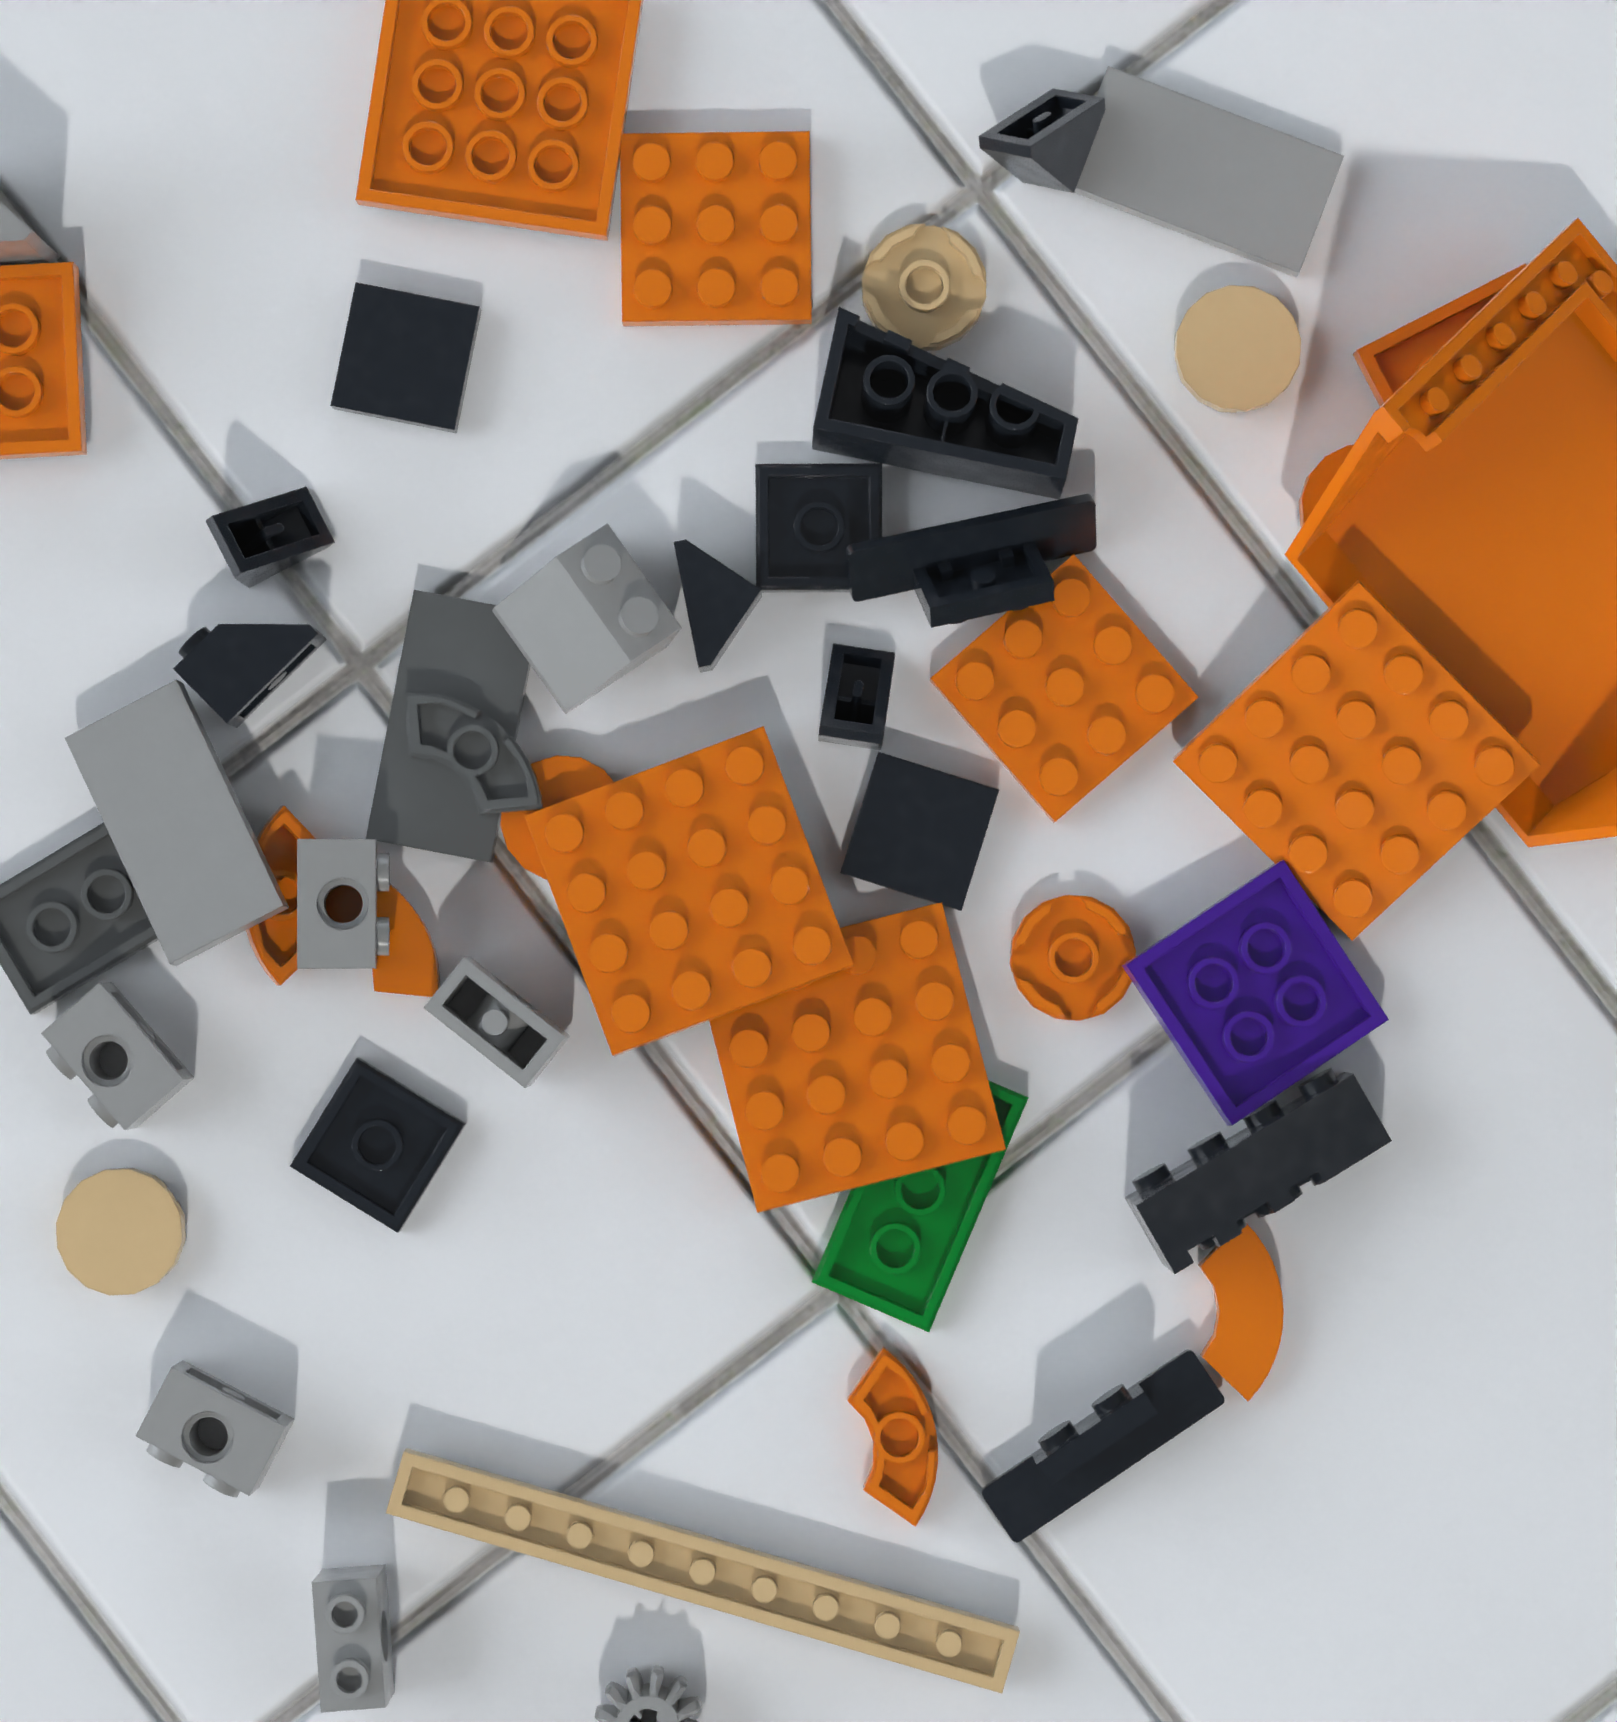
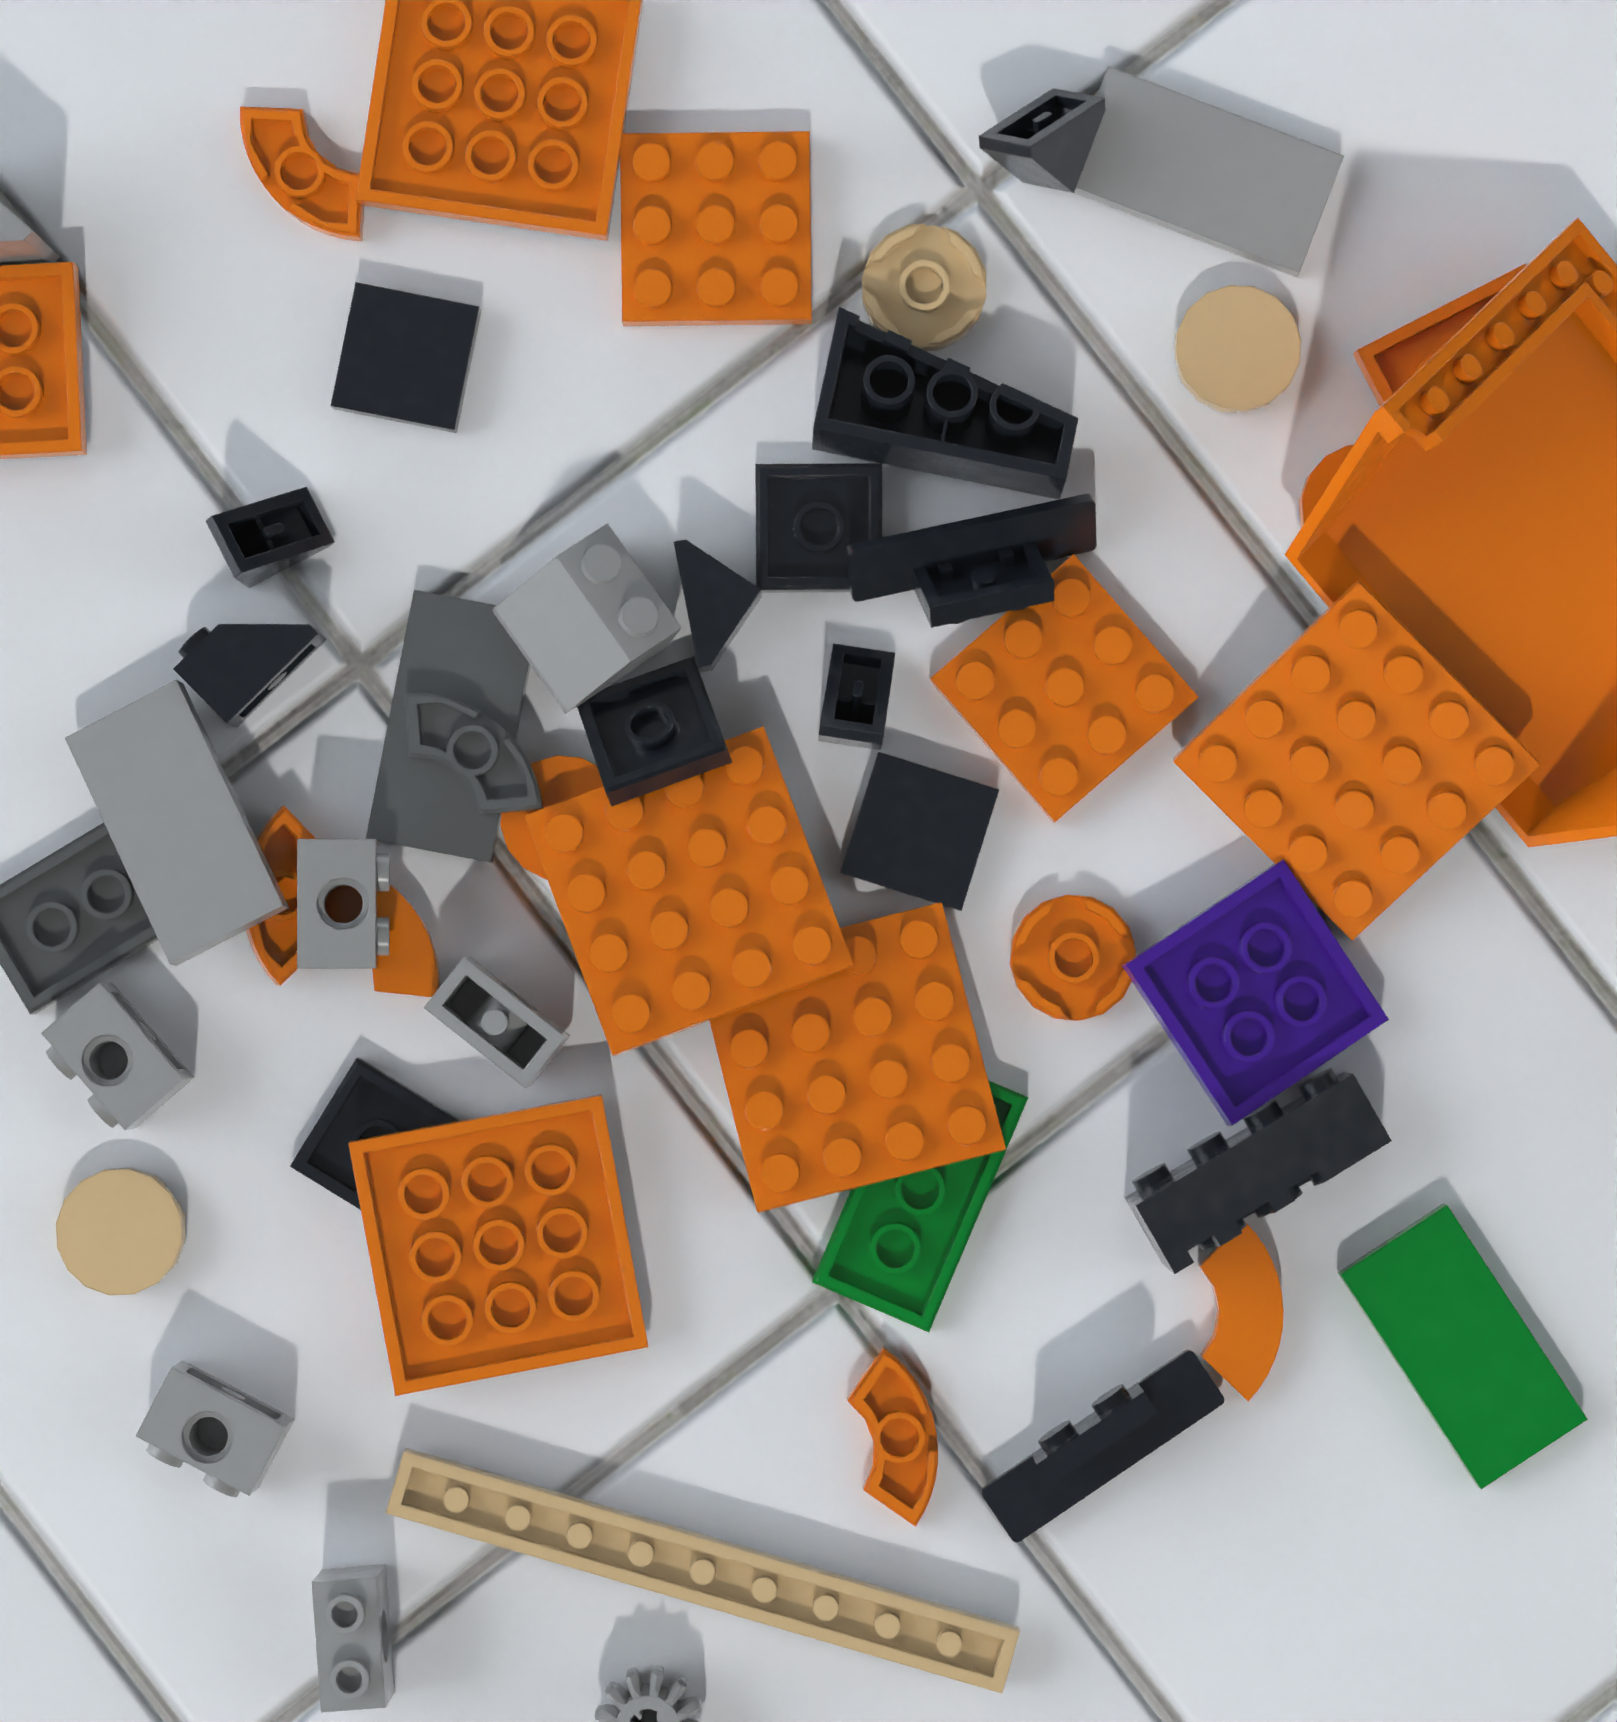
(298, 175): none -> orange tile
(498, 1244): none -> orange plate
(653, 731): none -> black tile
(1462, 1346): none -> green tile

